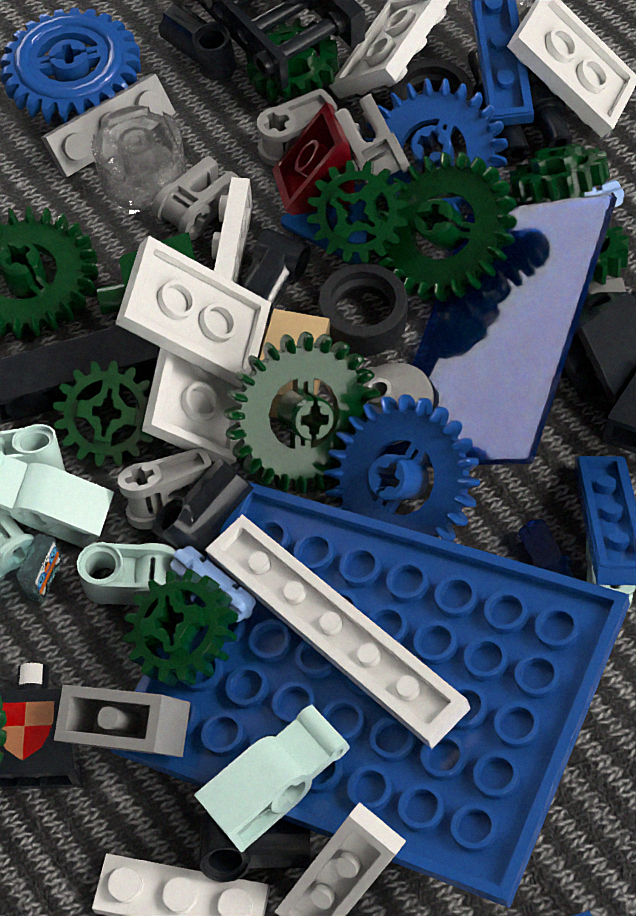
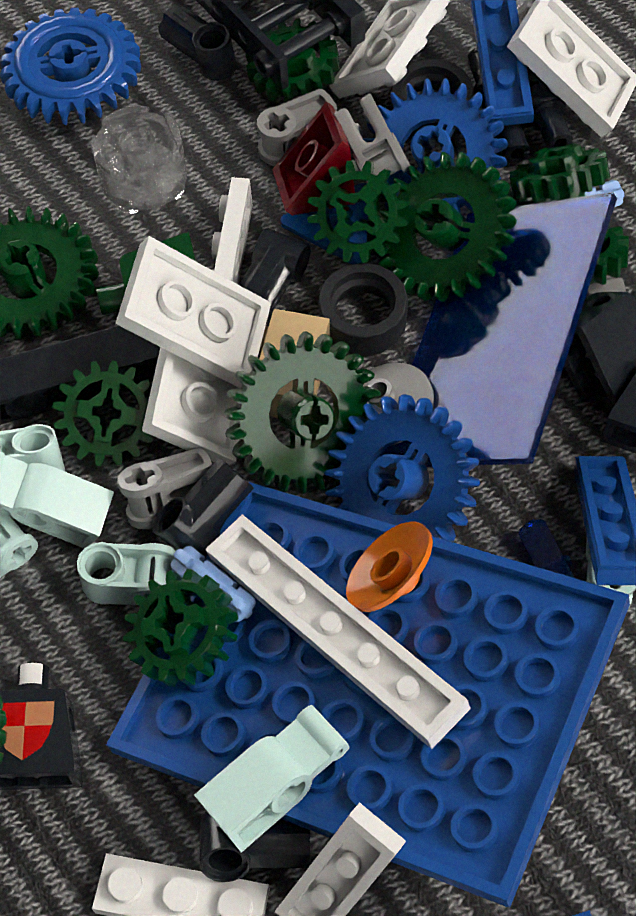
(39, 567): clear light blue tile -> none
(71, 141): light grey plate -> none
(122, 720): light grey brick -> none
(193, 198): light grey piece -> none
(389, 567): none -> orange dish

